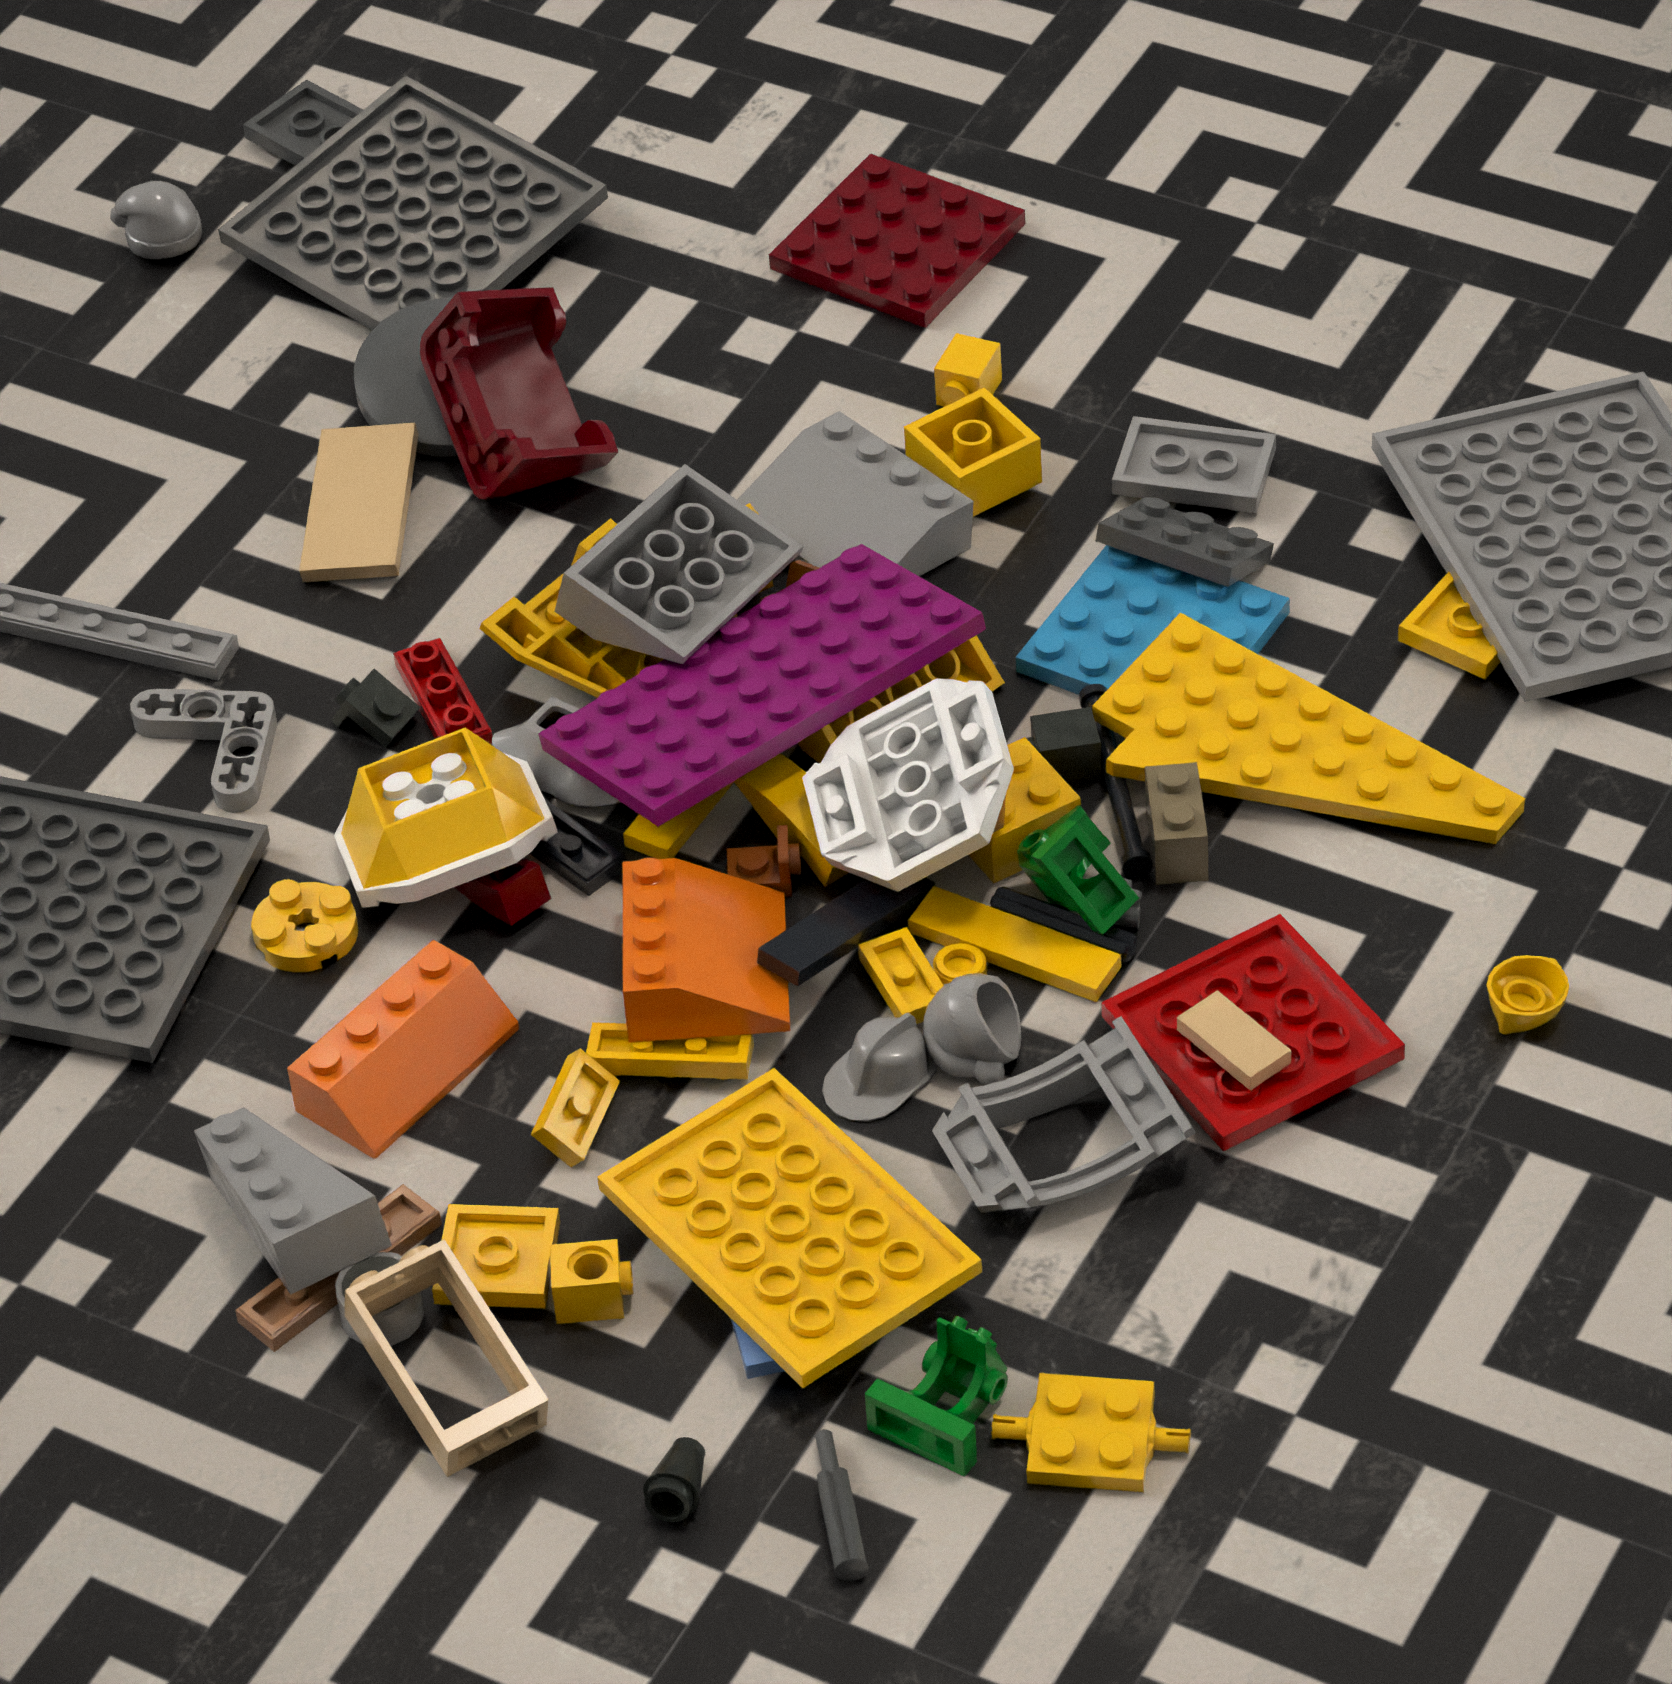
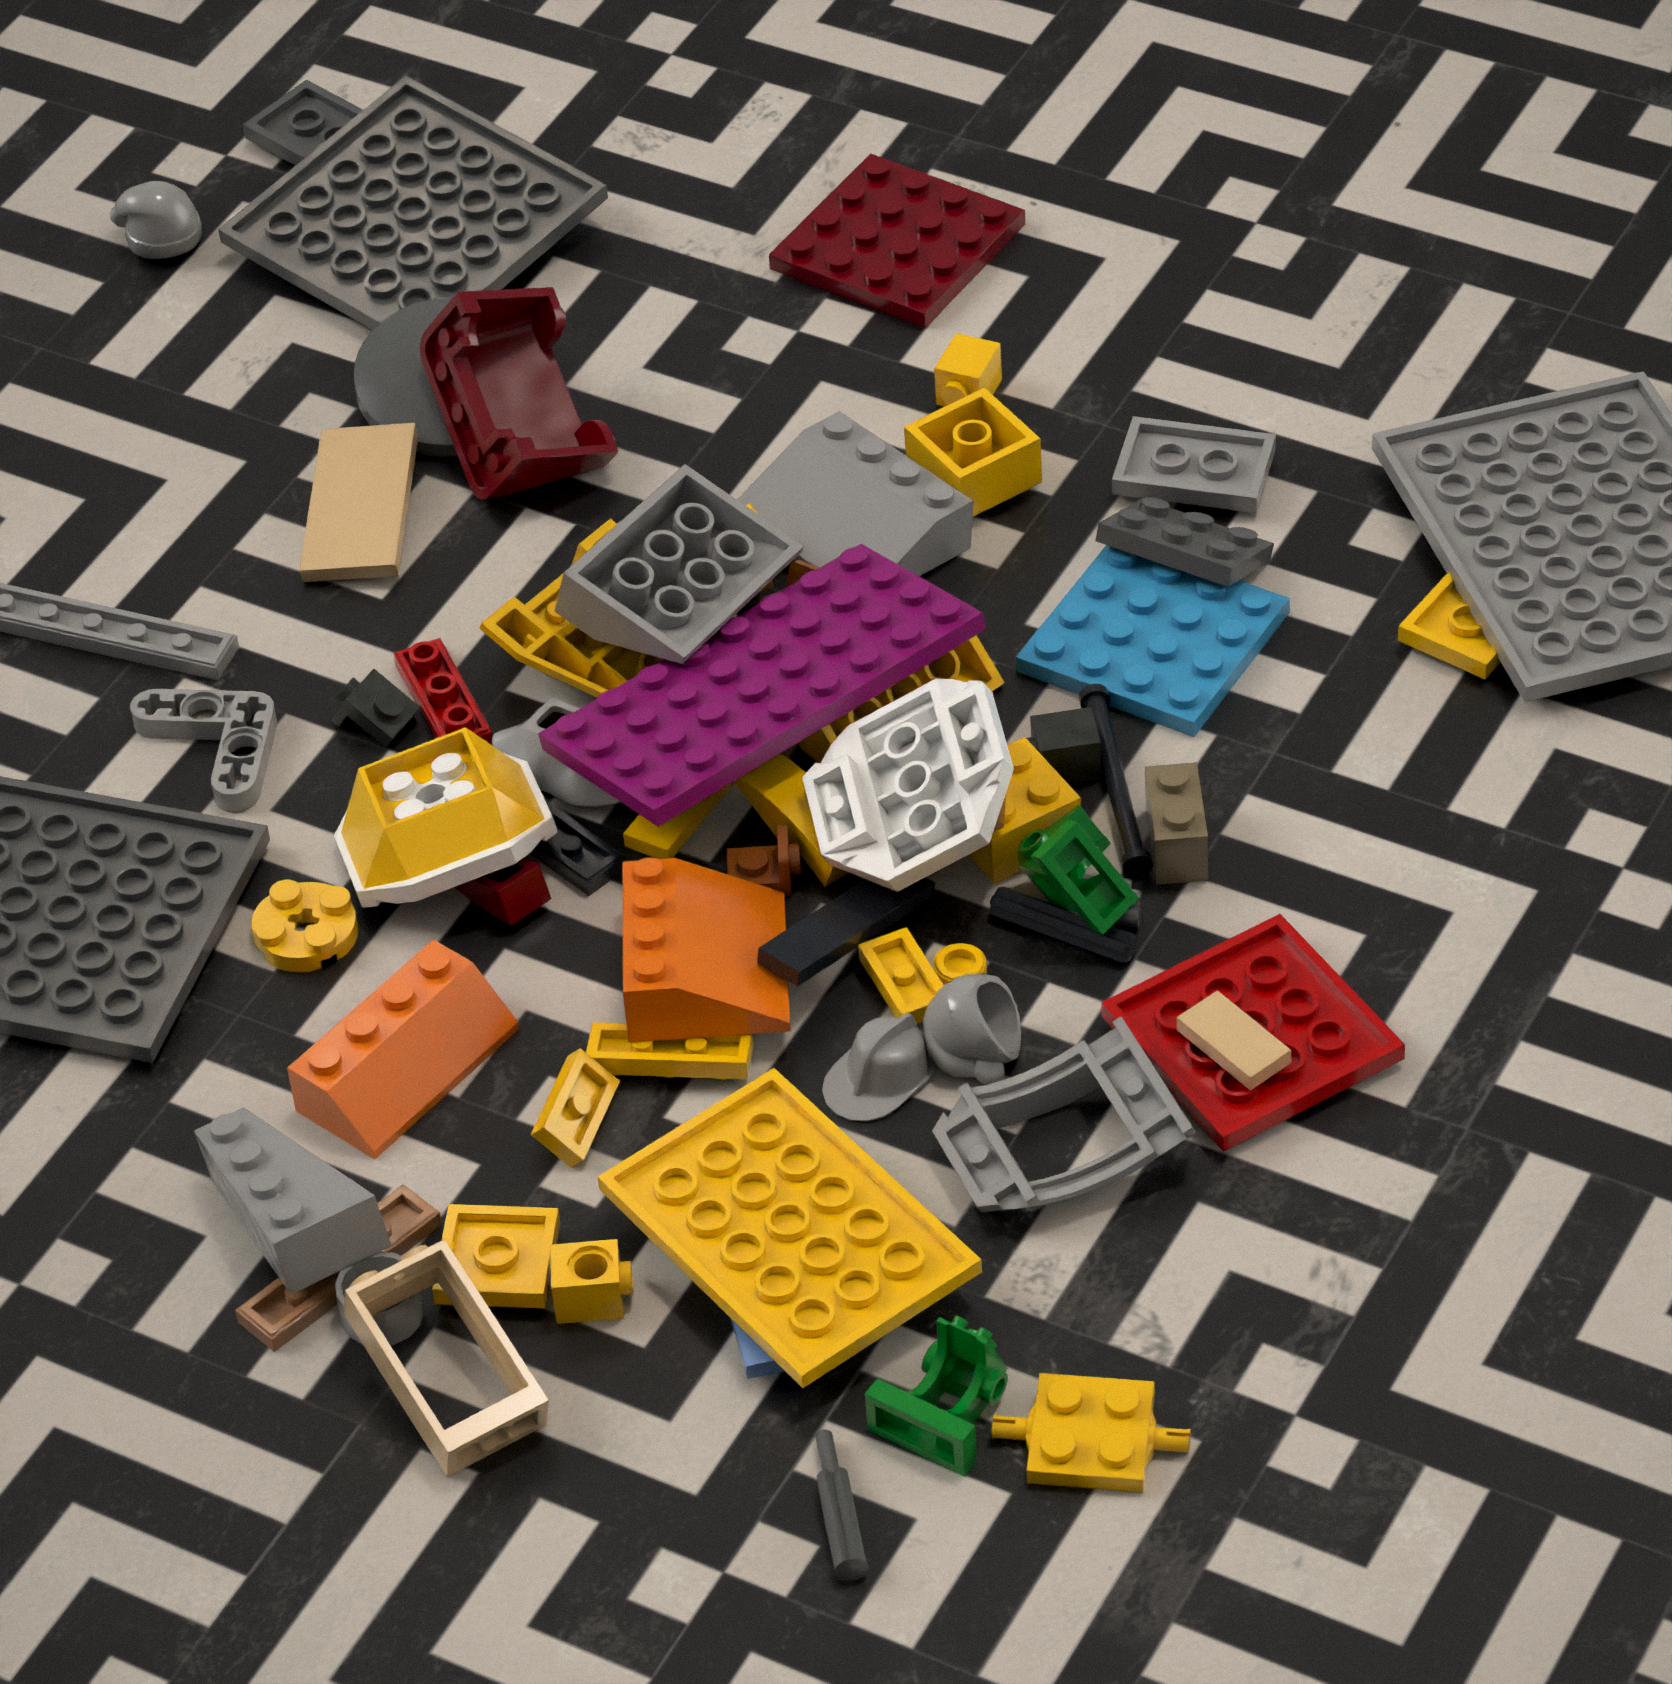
(676, 1481): pearl dark grey cone -> none
(1016, 943): yellow tile -> none
(1286, 741): yellow wing -> none
(1526, 992): yellow hat -> none

